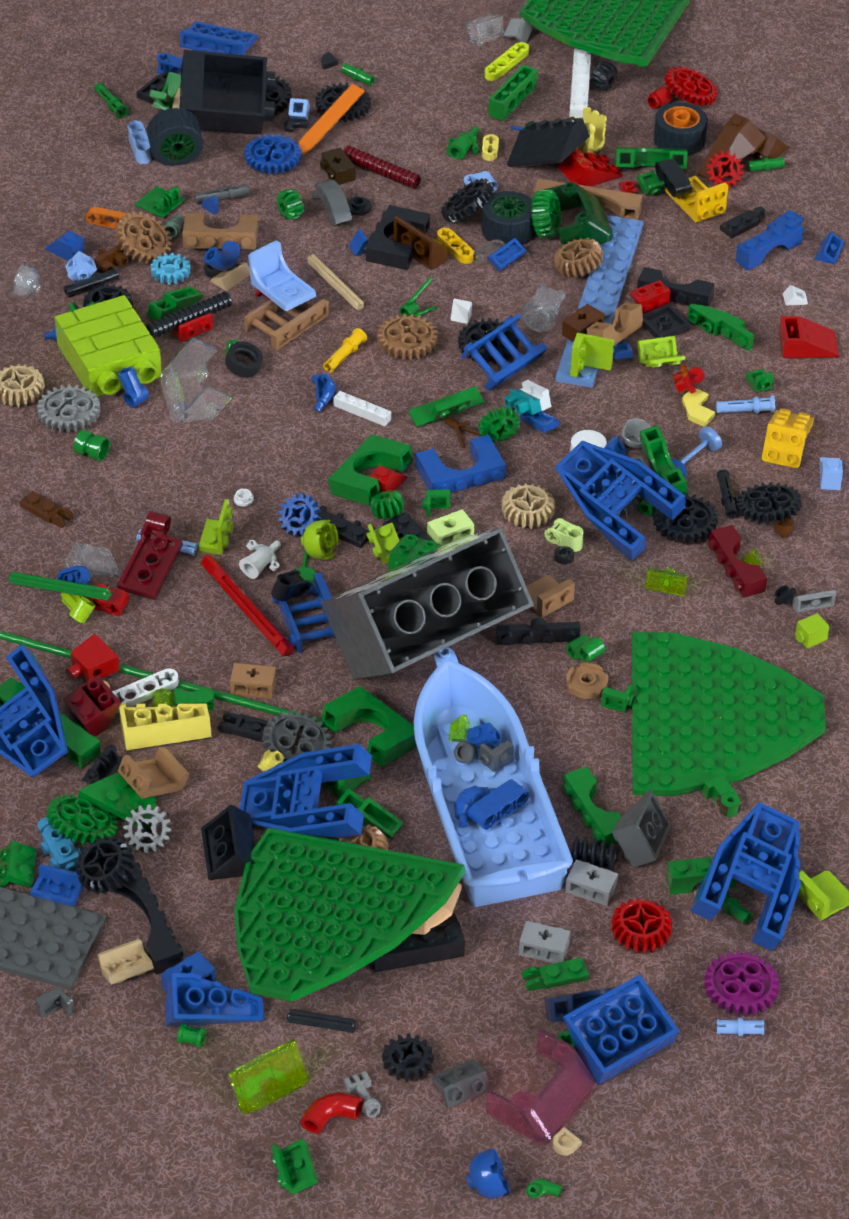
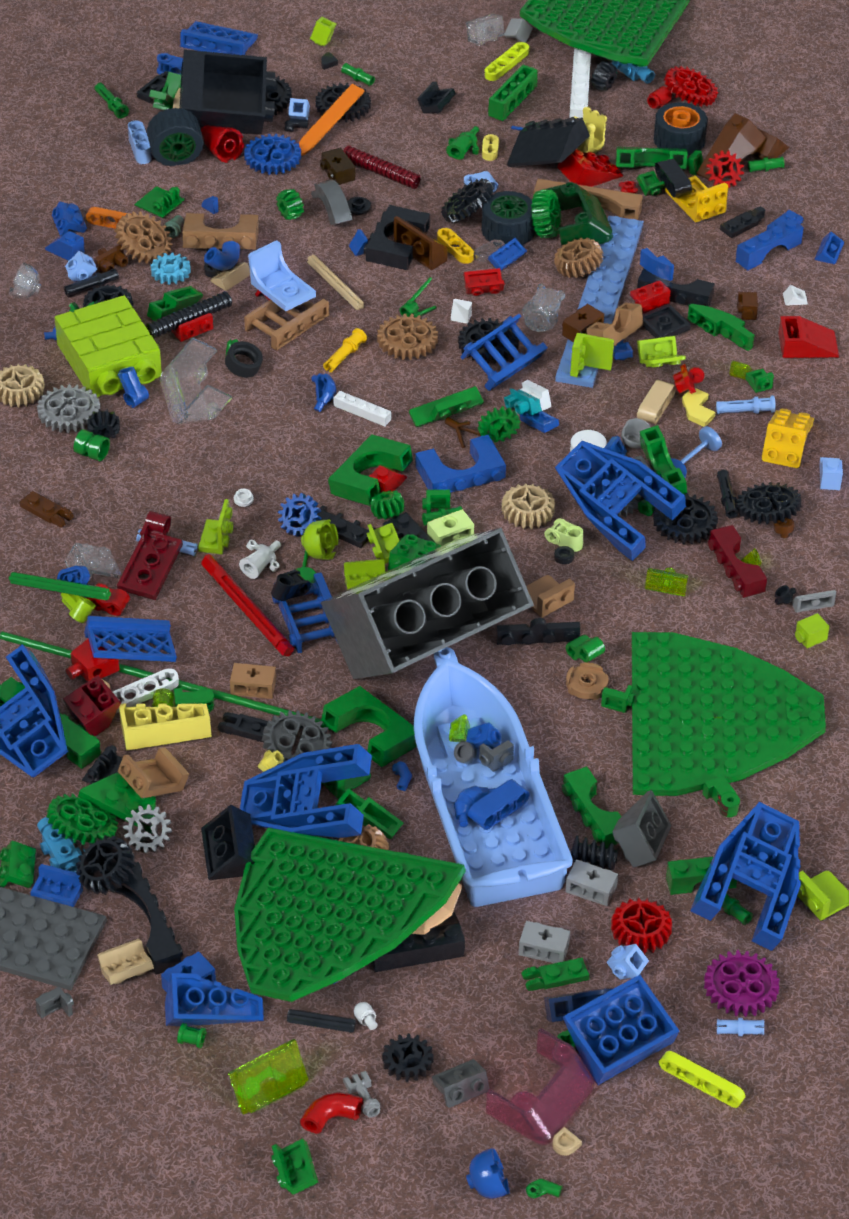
(68, 217): none -> blue bracket
(104, 423): none -> black gear
(130, 629): none -> blue fence
(223, 142): none -> red cone
(225, 193): dark grey pin -> none
(323, 31): none -> lime brick
(361, 571): none -> lime bracket
(365, 1012): none -> white cylinder
(405, 775): none -> blue arm
(427, 517): none -> green pin
(434, 99): none -> black bracket
(483, 282): none -> red bracket
(627, 961): none -> light blue brick
(635, 72): none -> dark azure brick
(656, 401): none -> tan beam
(658, 266): none -> blue slope
(694, 162): none -> green plate
(702, 1079): none -> neon yellow beam
(739, 369): none -> clear neon green slope
(747, 305): none -> reddish brown brick

